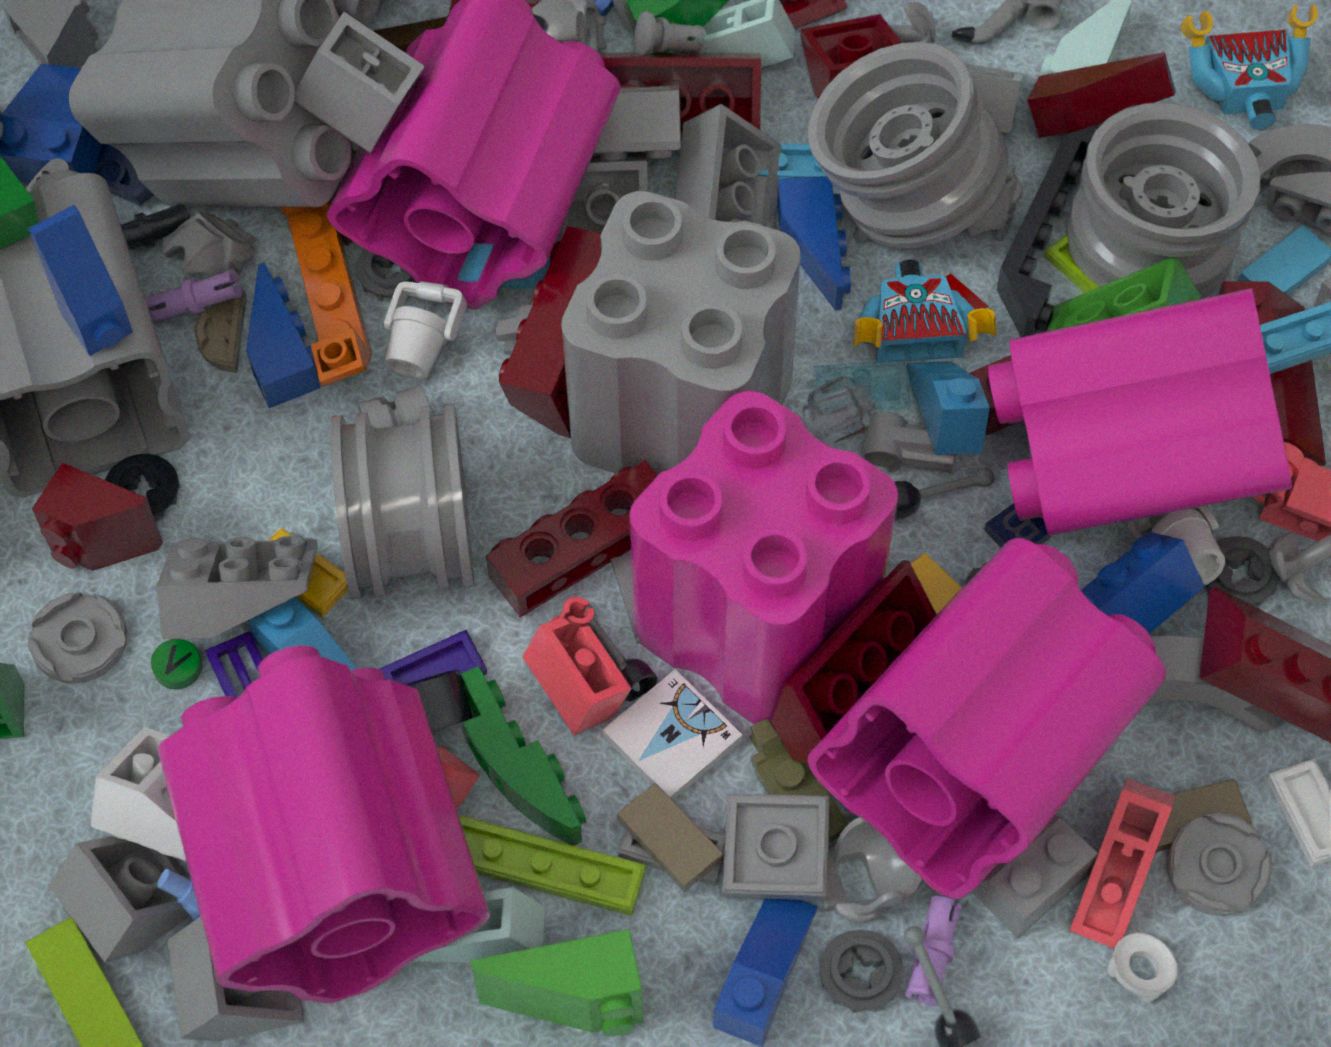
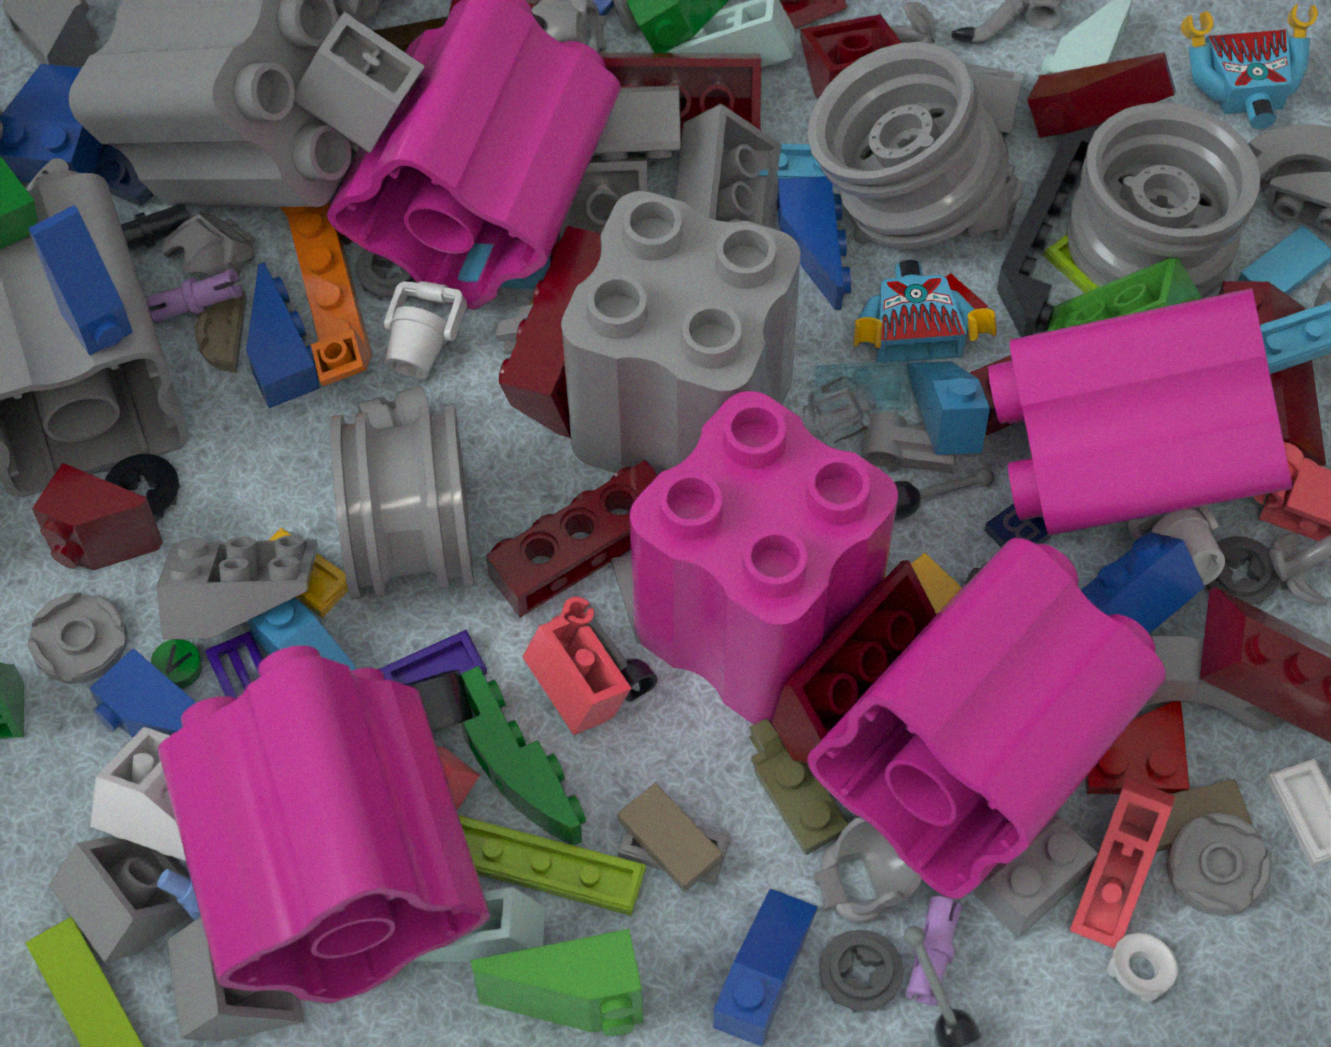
(138, 697): none -> blue slope
(660, 35): light grey pin -> none
(672, 735): white tile -> none
(776, 847): light grey tile -> none
(1146, 751): none -> red wing

